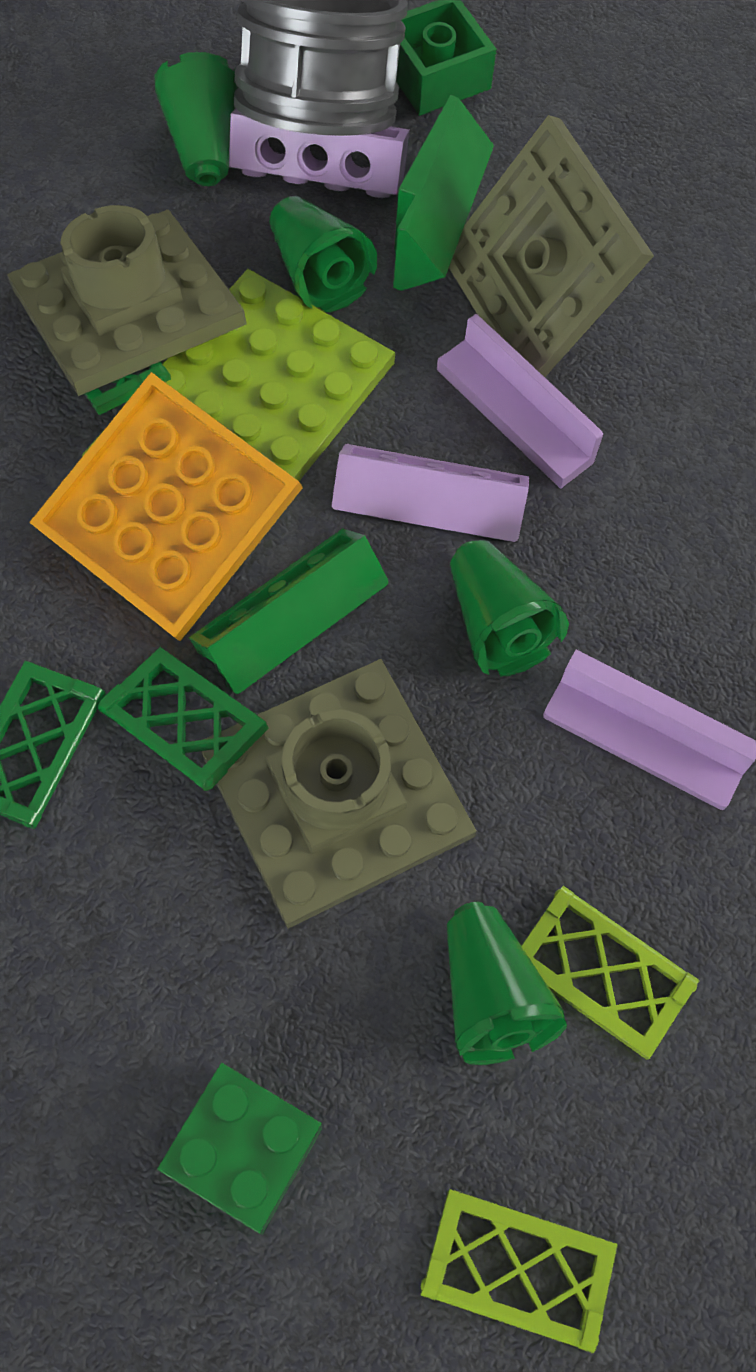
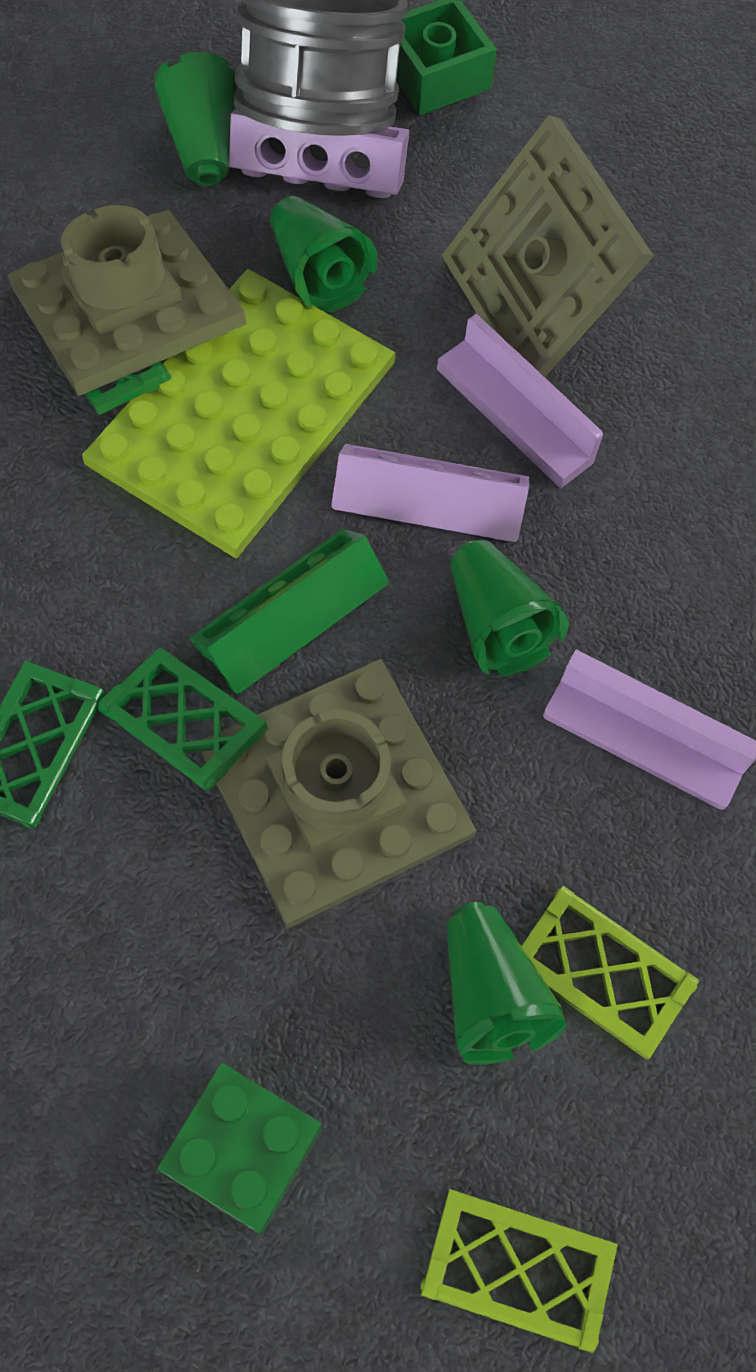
(166, 505): light orange plate -> none
(438, 196): green slope -> none

